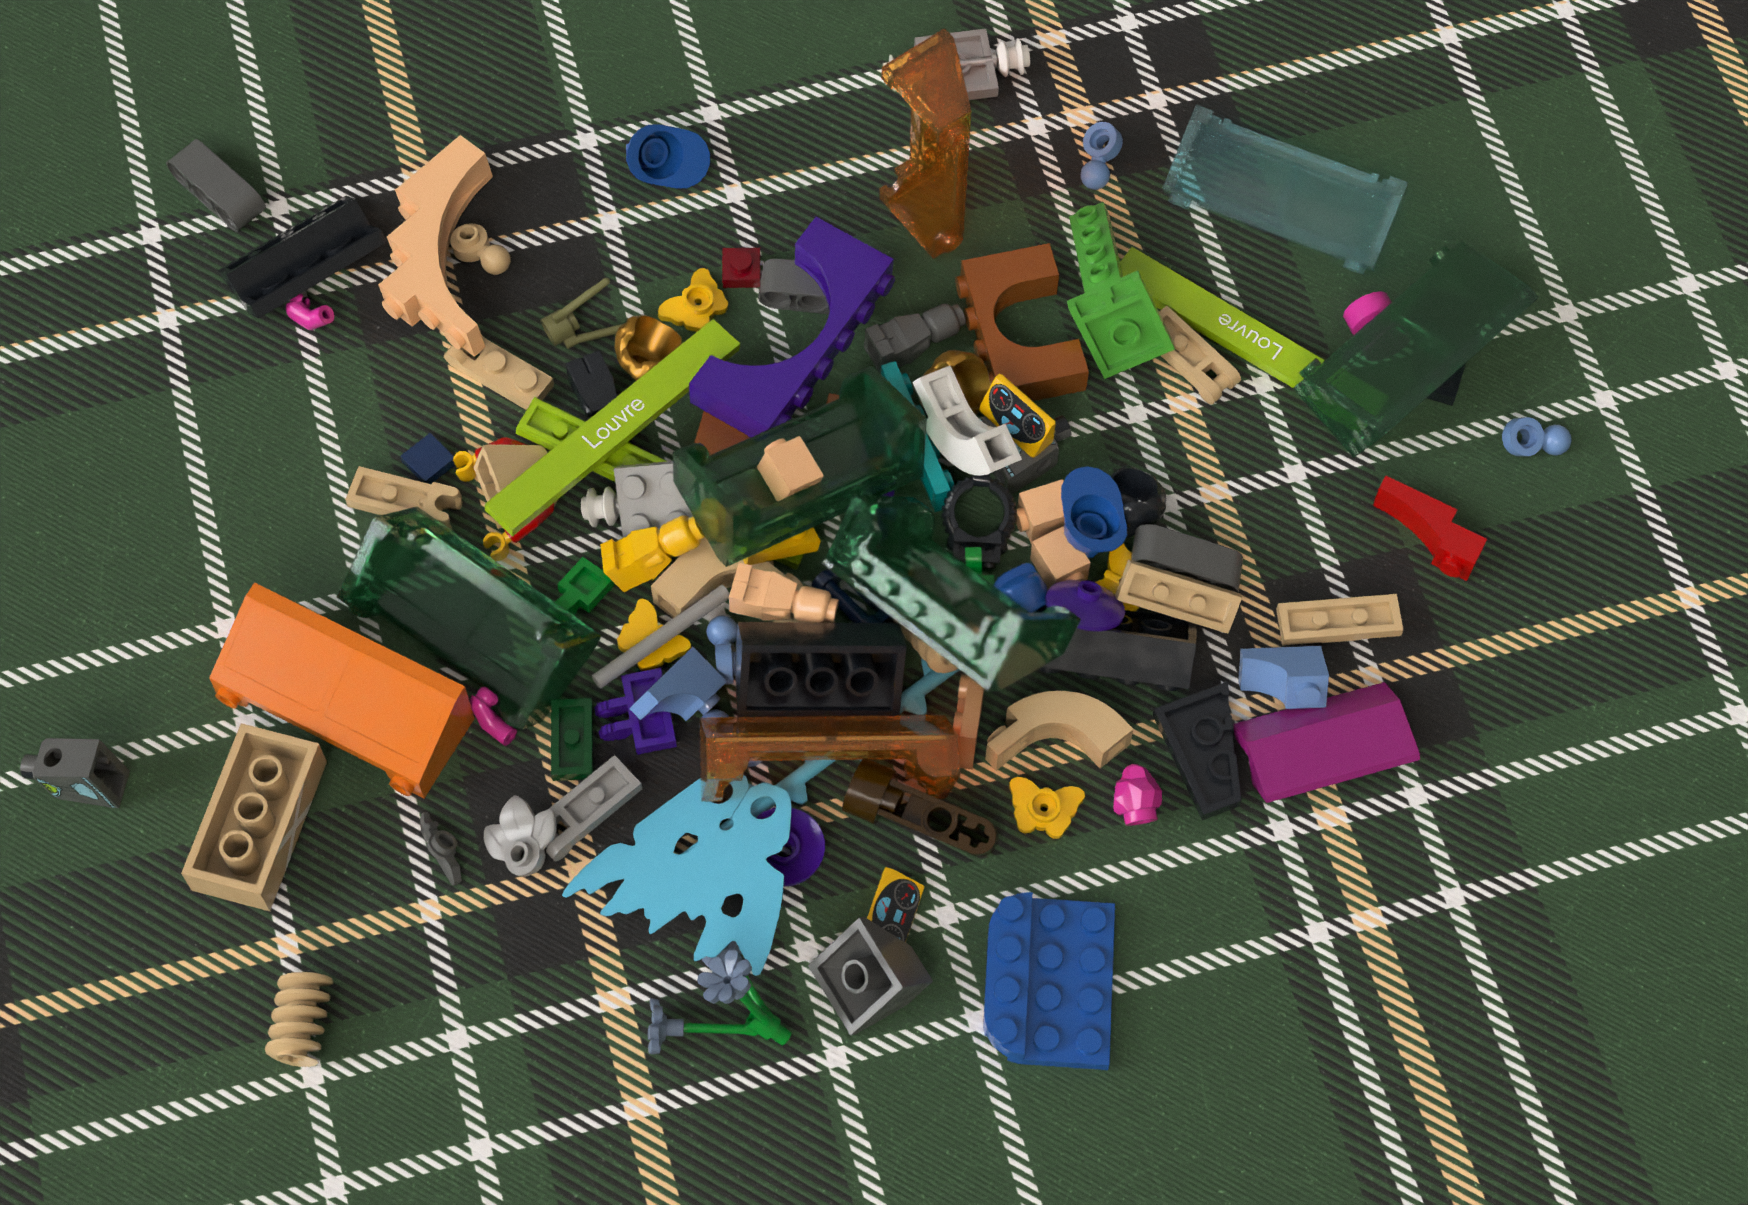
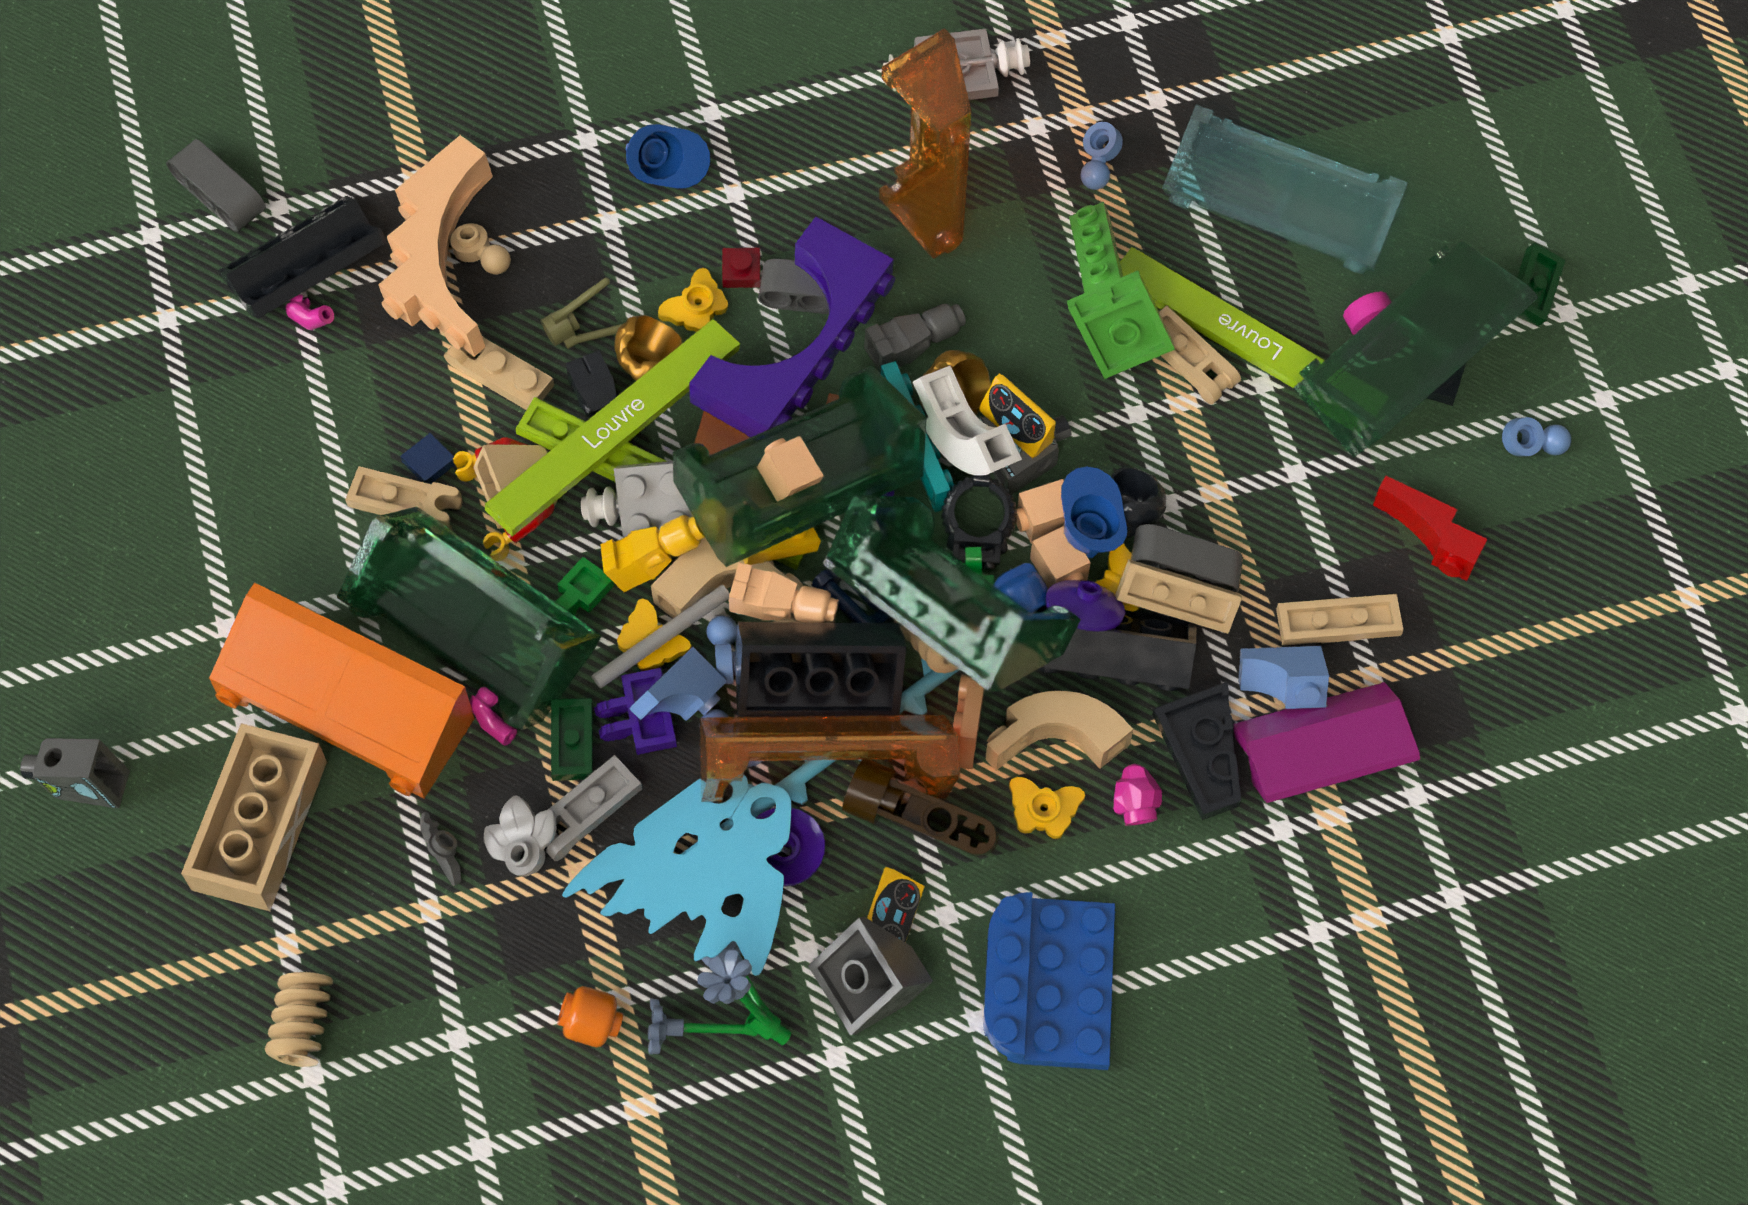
(589, 1016): none -> orange head
(1004, 279): dark orange arch -> none
(1542, 273): none -> dark green plate

